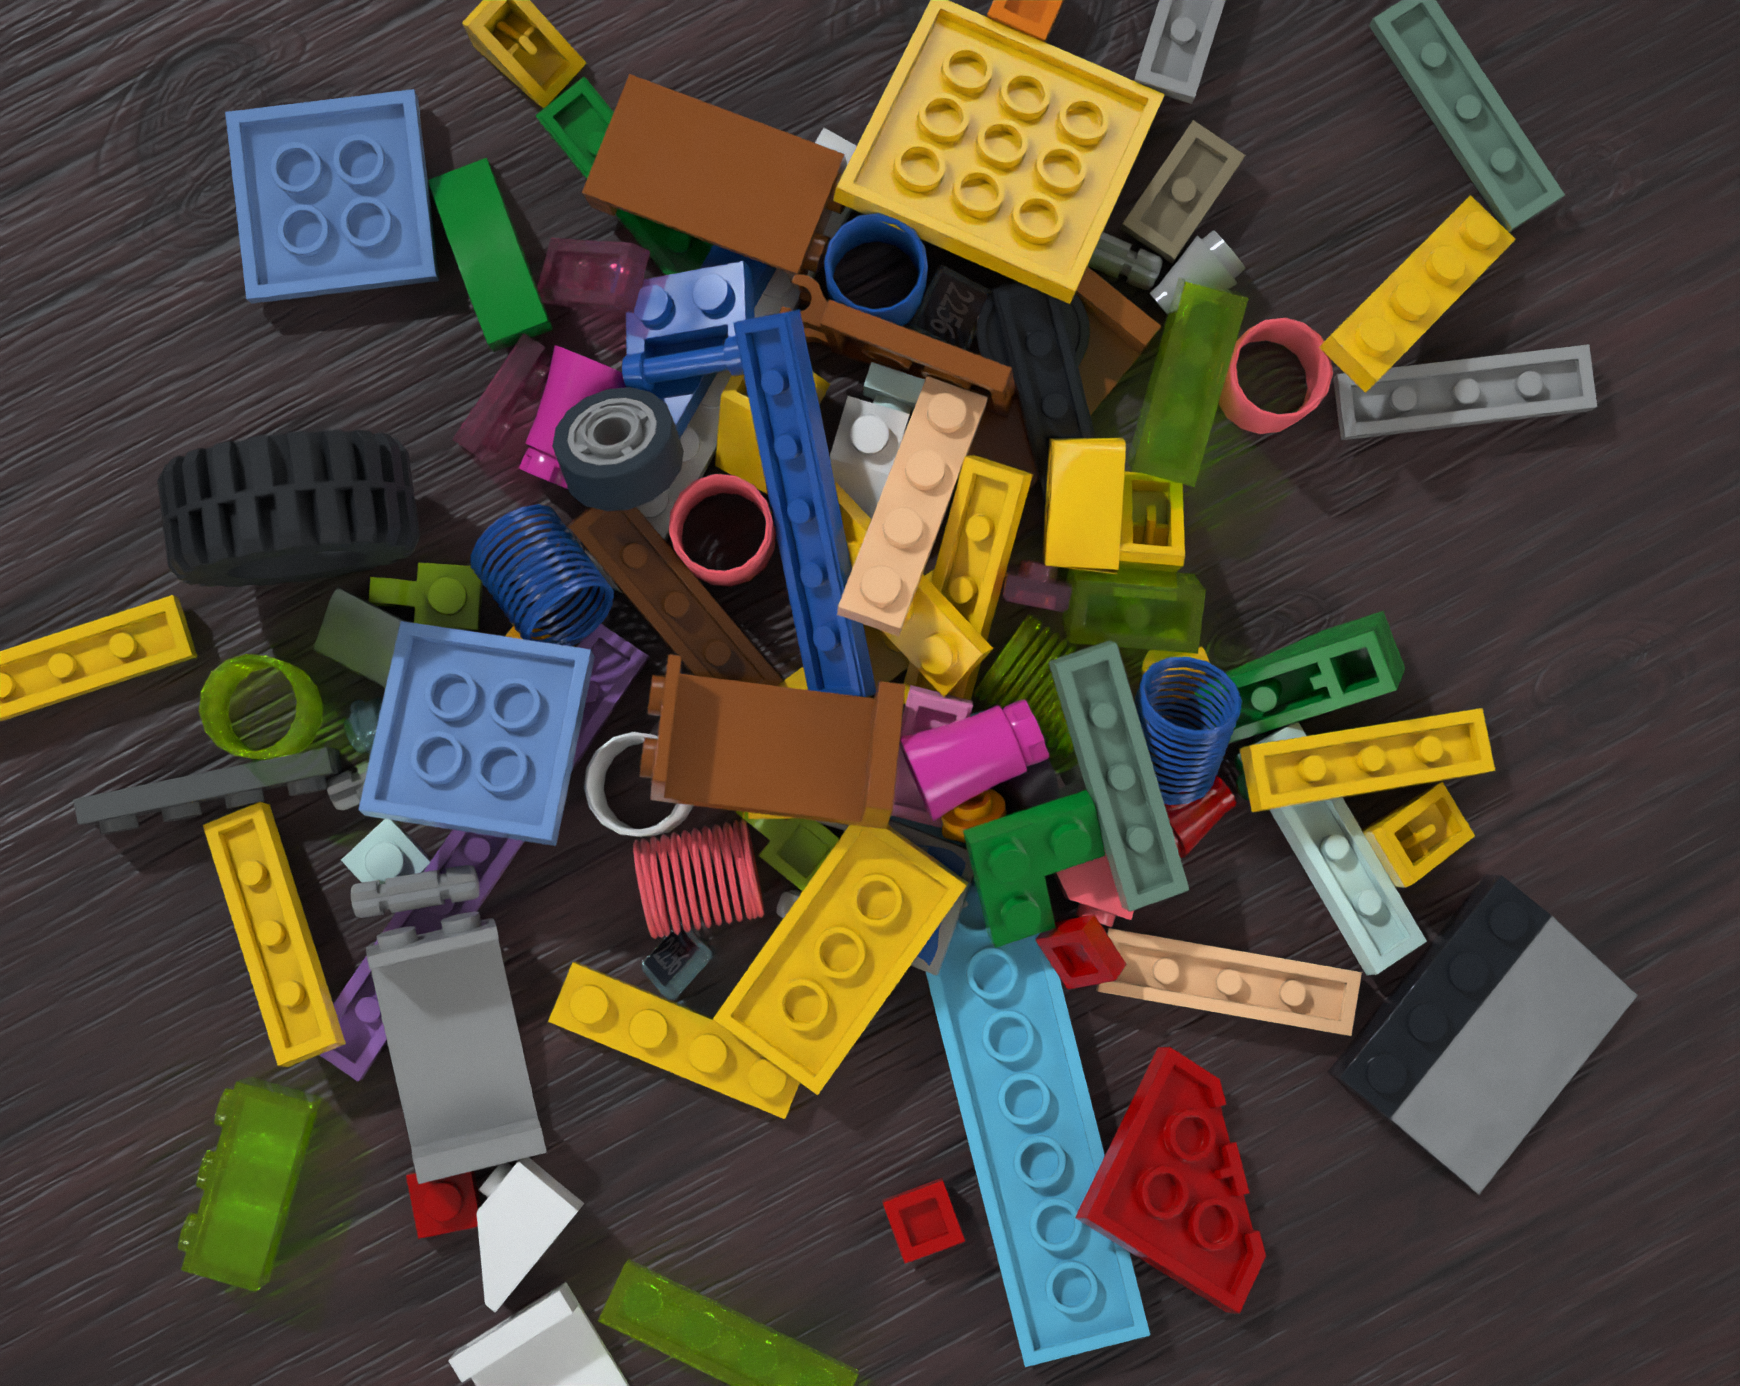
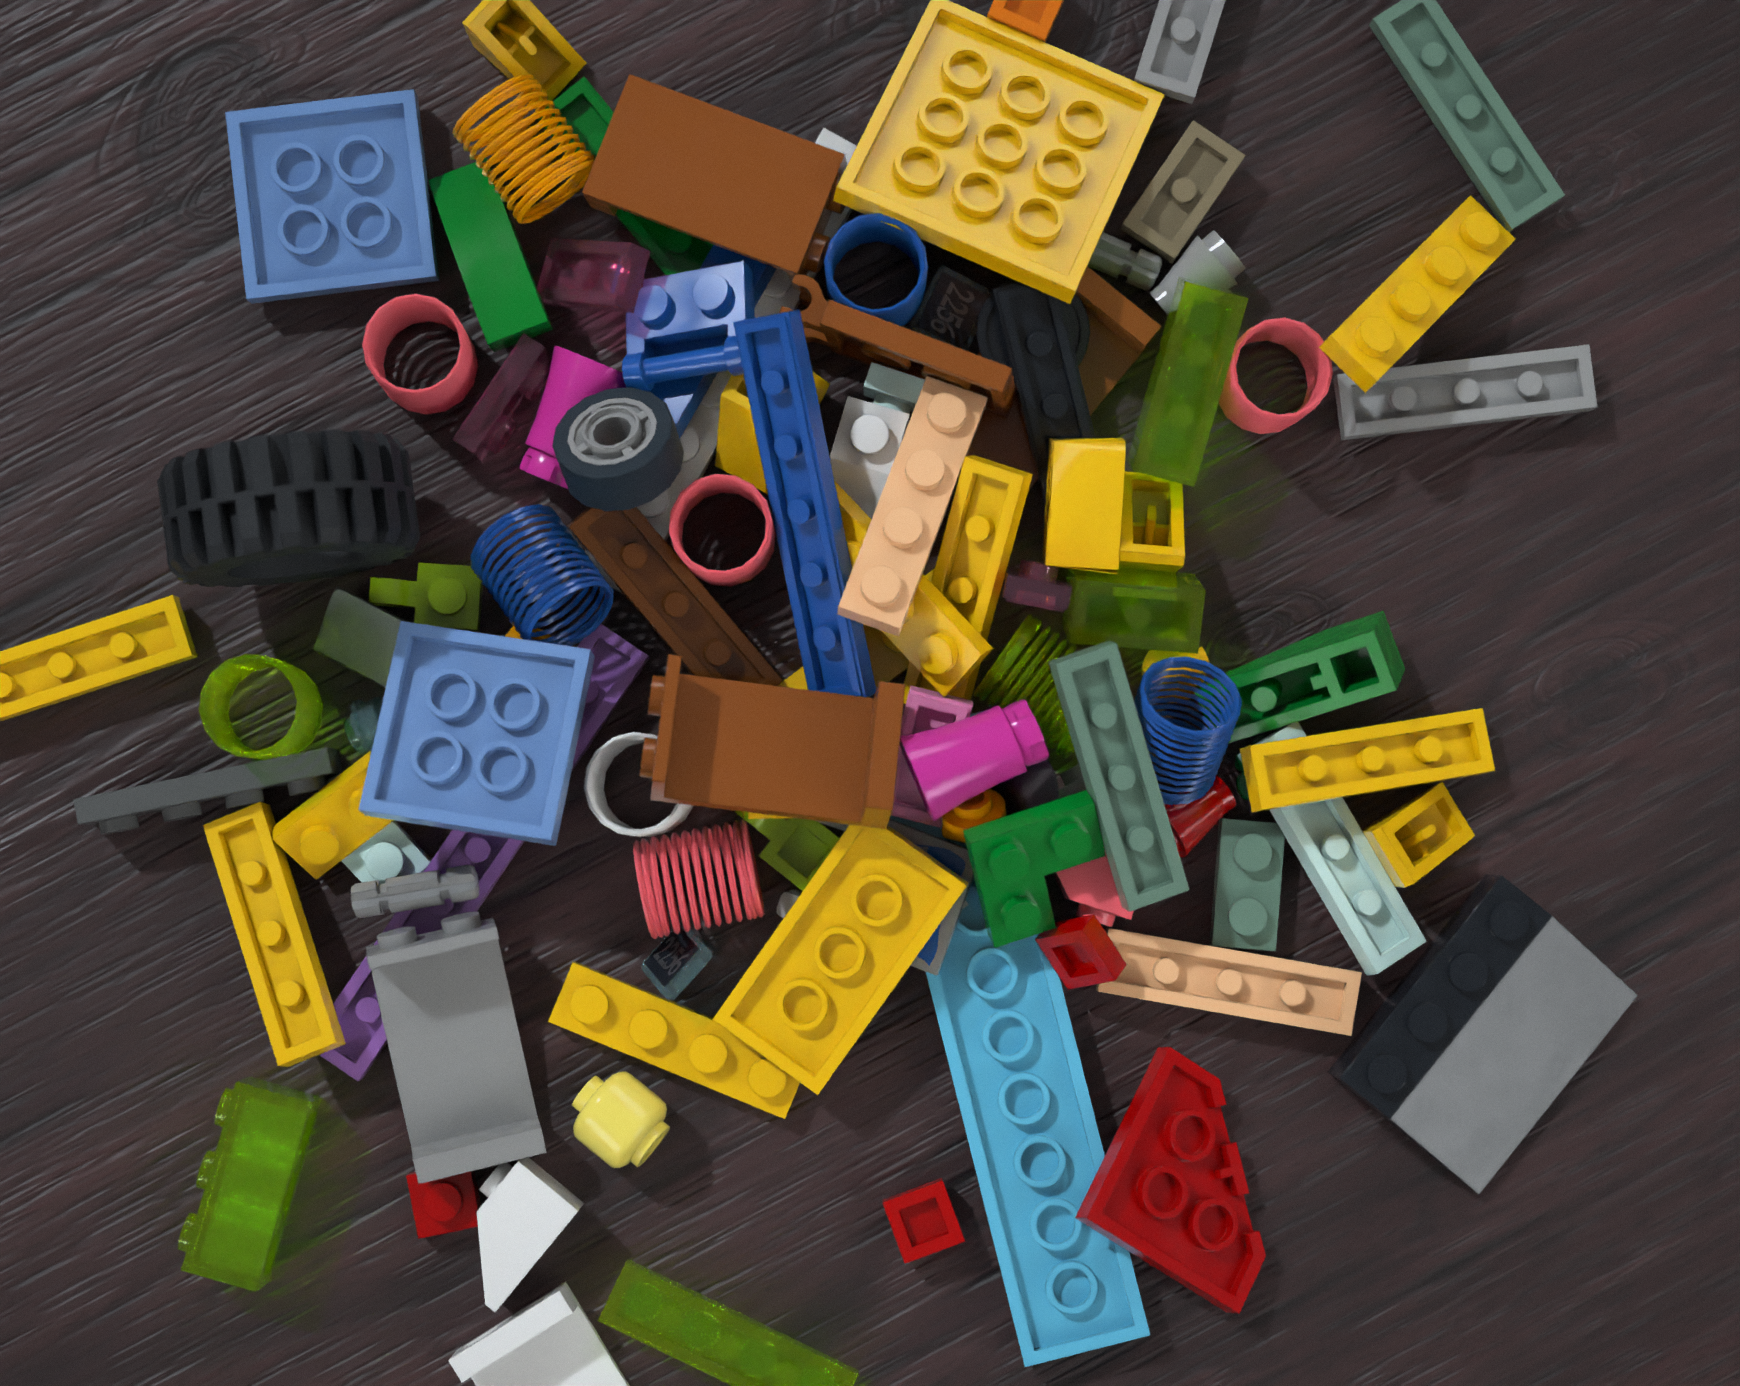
(329, 823): none -> yellow plate
(394, 318): none -> coral piece
(514, 144): none -> light orange piece
(620, 1119): none -> light yellow head
(1247, 885): none -> sand green plate

